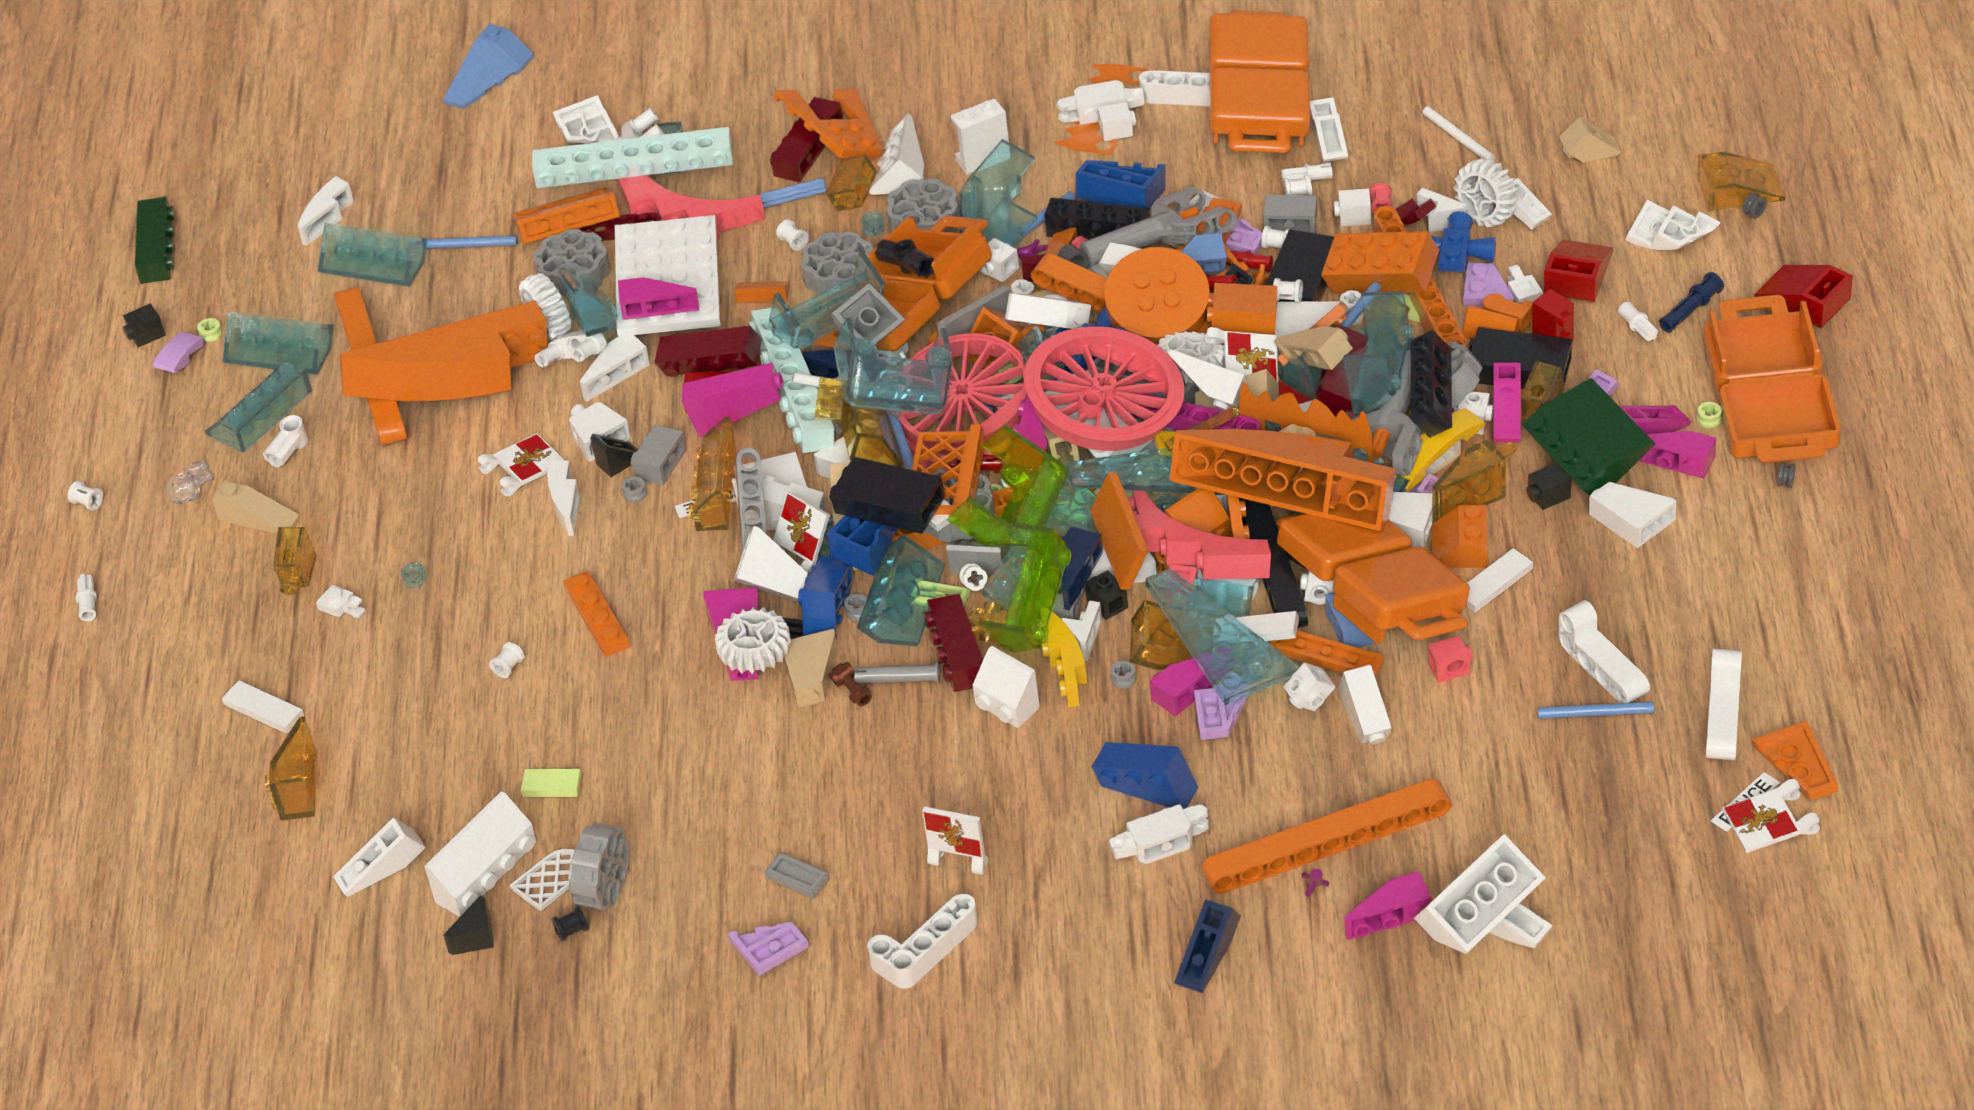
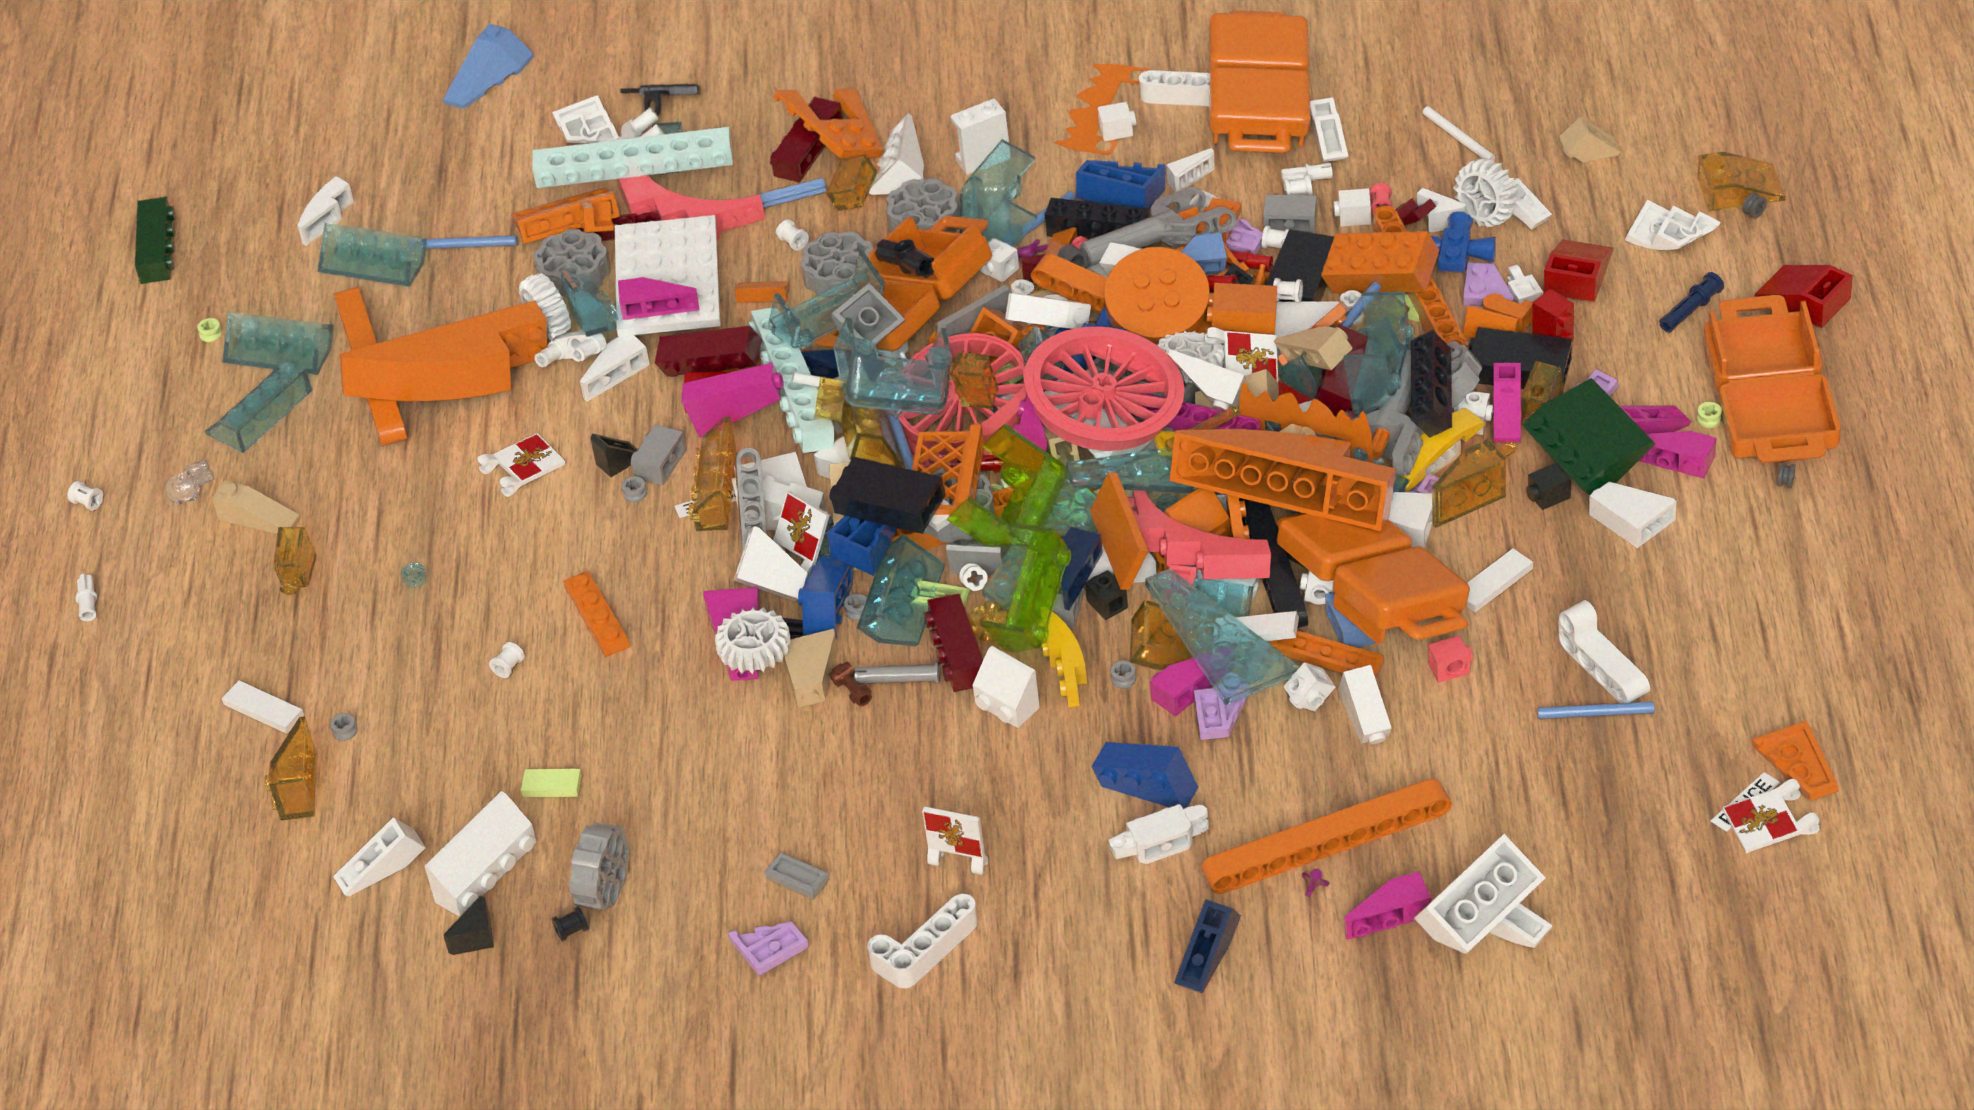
(143, 325): pearl dark grey brick -> none
(177, 351): lavender slope -> none
(290, 438): white piece -> none
(338, 600): white plate -> none
(343, 726): none -> light grey bush
(516, 885): white window -> none
(564, 494): white slope -> none
(596, 216): none -> orange panel
(596, 420): white torso -> none
(654, 92): none -> black piece
(872, 223): clear light blue bush -> none
(974, 380): none -> clear yellow brick
(1086, 628): white slope -> none
(1087, 99): white hinge -> none
(1184, 171): none -> white slope
(1461, 537): orange slope -> none
(1638, 321): white axle -> none
(1724, 704): white beam -> none

